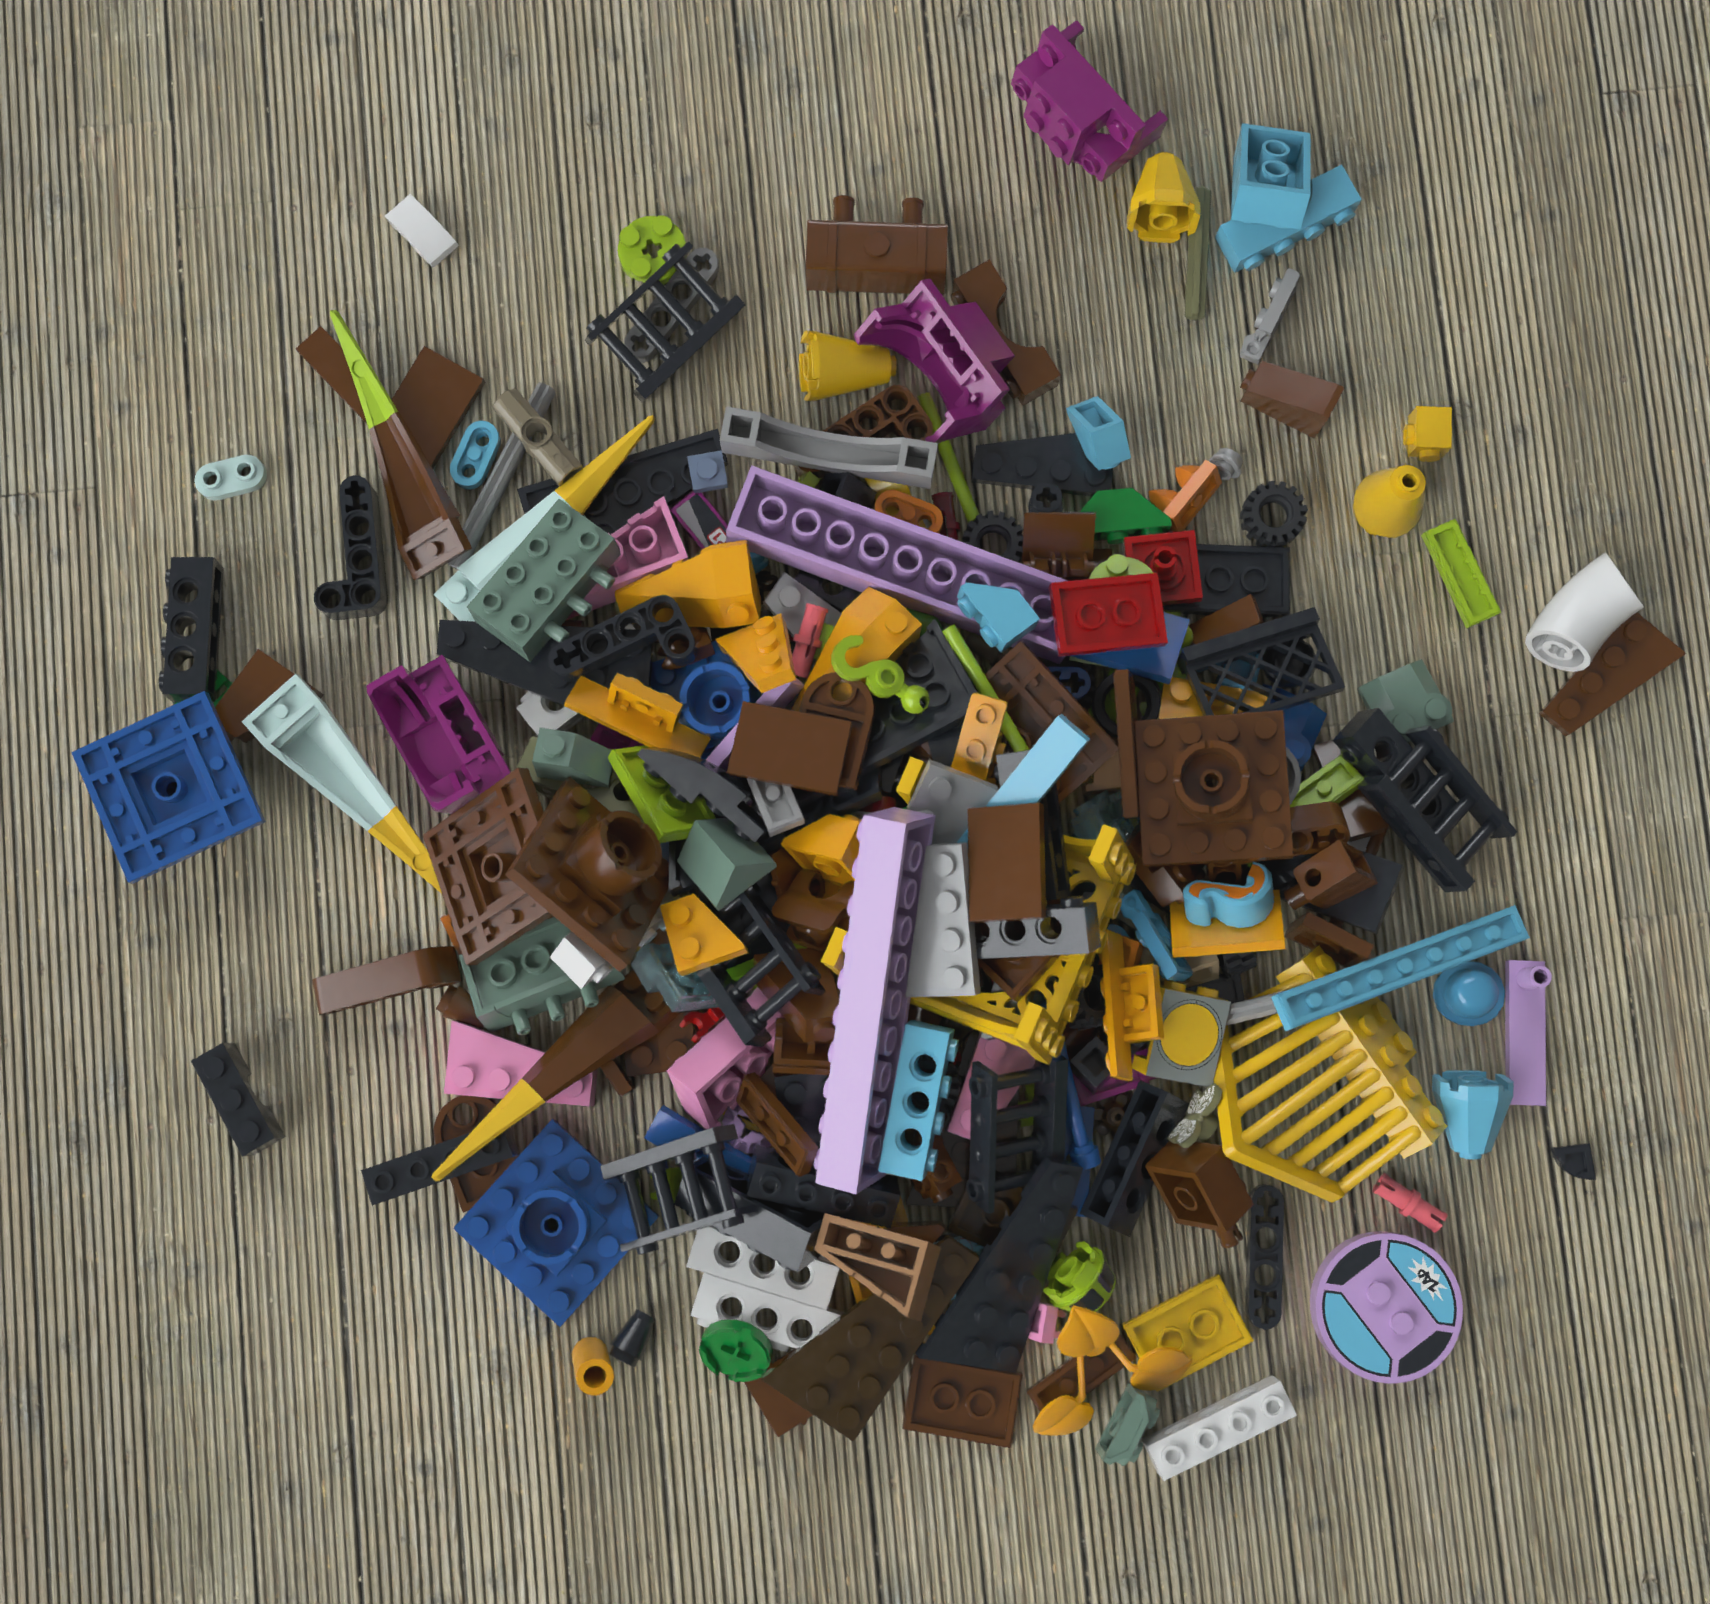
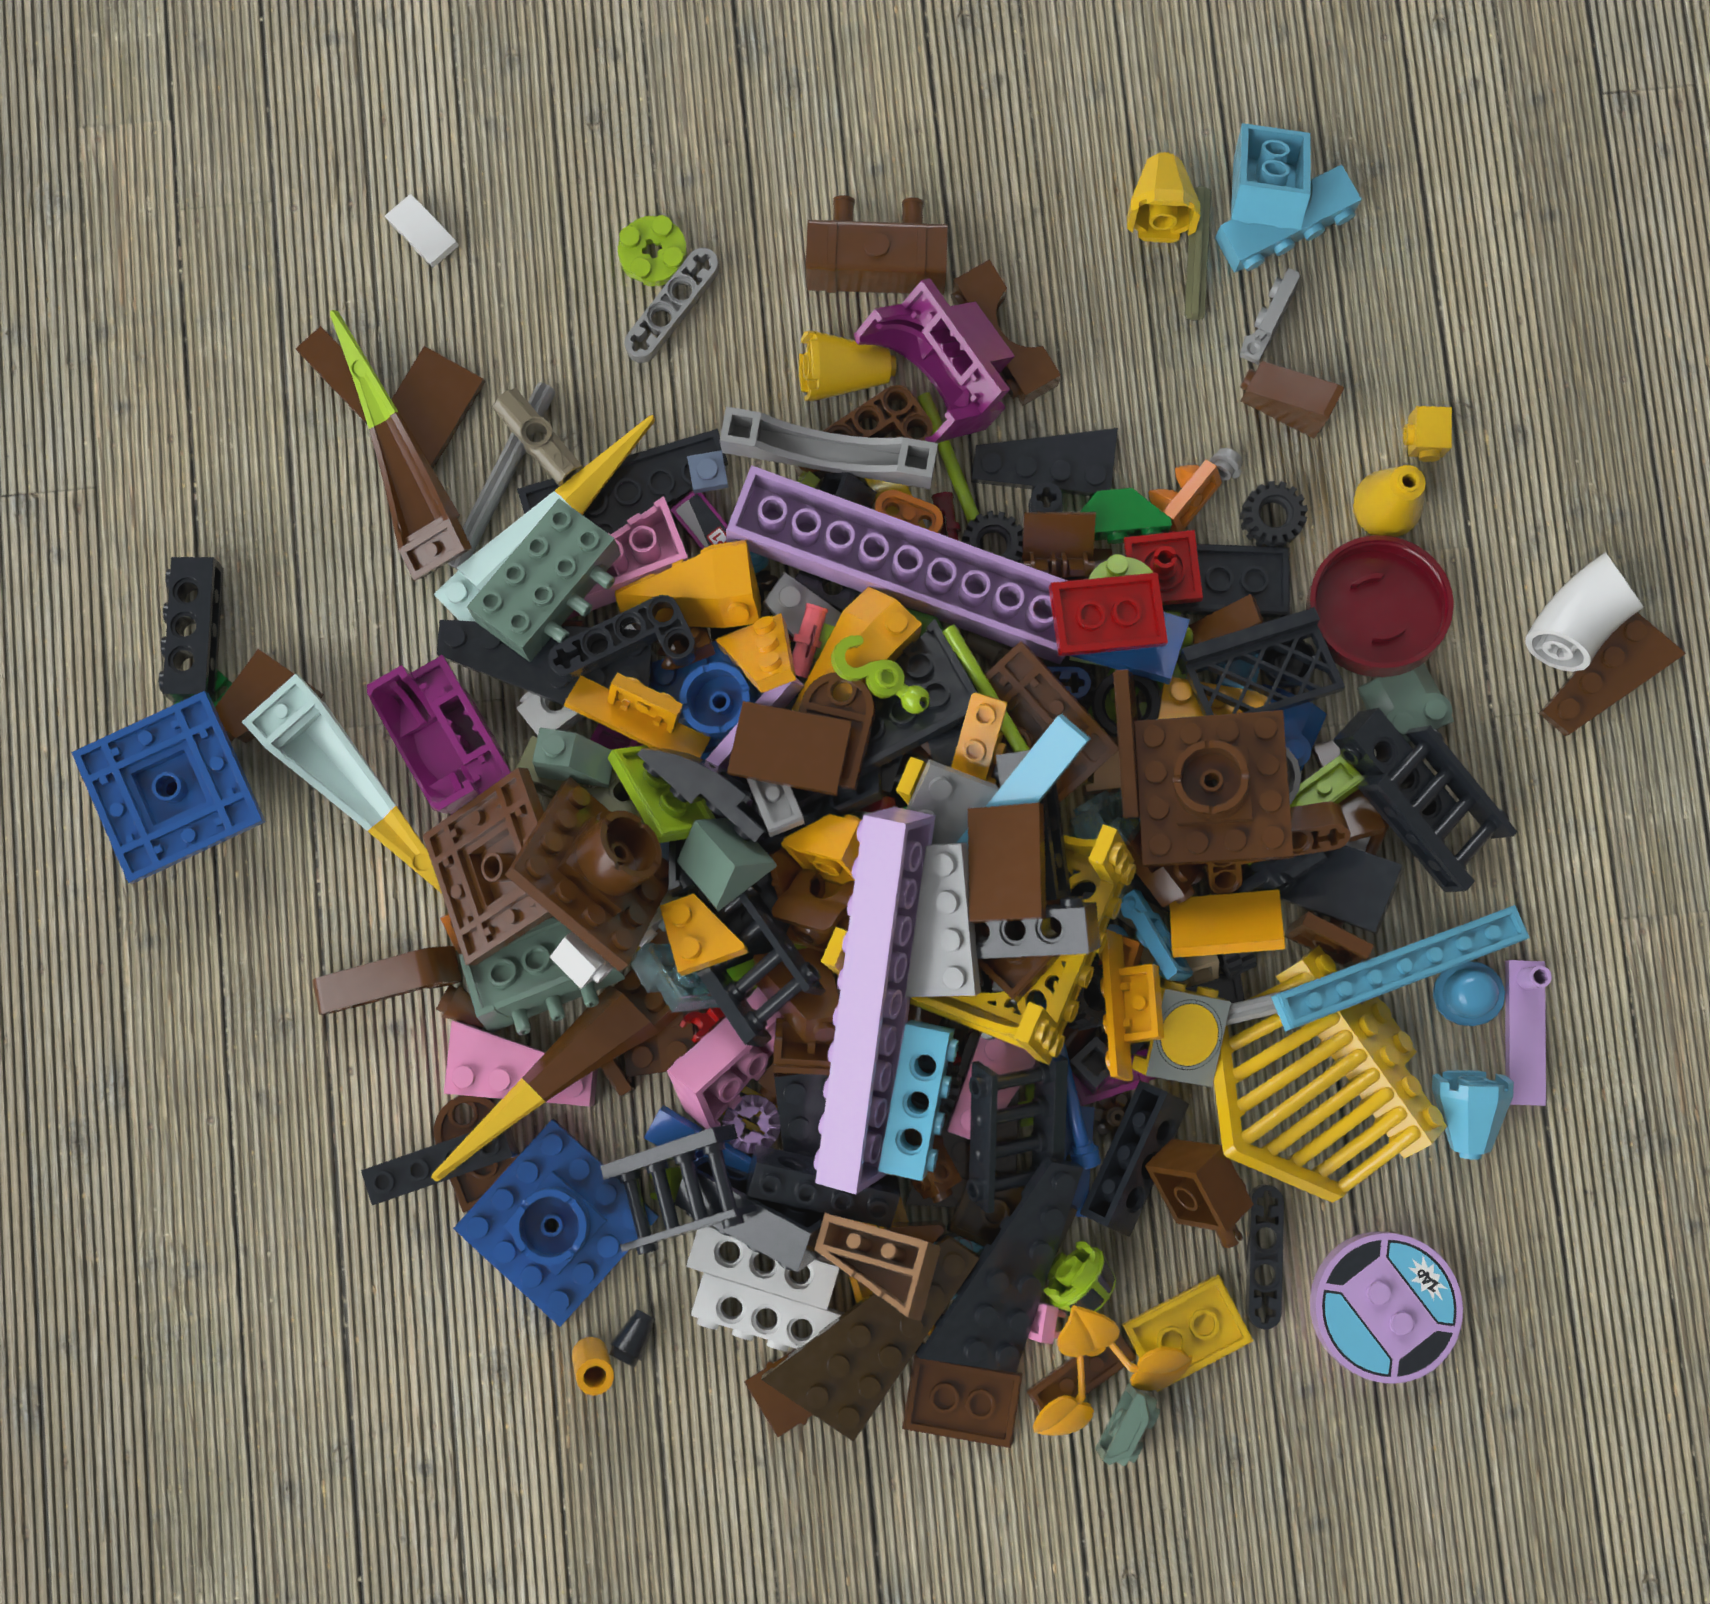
(227, 1083): black arch -> none
(229, 478): light aqua plate -> none
(355, 549): black beam -> none
(472, 455): medium azure plate -> none
(670, 354): black fence -> none
(736, 1350): green tile -> none
(777, 1124): reddish brown tile -> none
(999, 612): medium azure slope -> none
(1073, 102): magenta piece -> none
(1099, 433): medium azure slope -> none
(1200, 1120): olive animal -> none
(1219, 1427): white brick -> none
(1231, 903): medium azure animal -> none
(1330, 877): reddish brown torso -> none
(1381, 605): none -> dark red piece
(1409, 1203): coral pin -> none
(1461, 573): lime plate -> none
(1575, 1160): black tile -> none

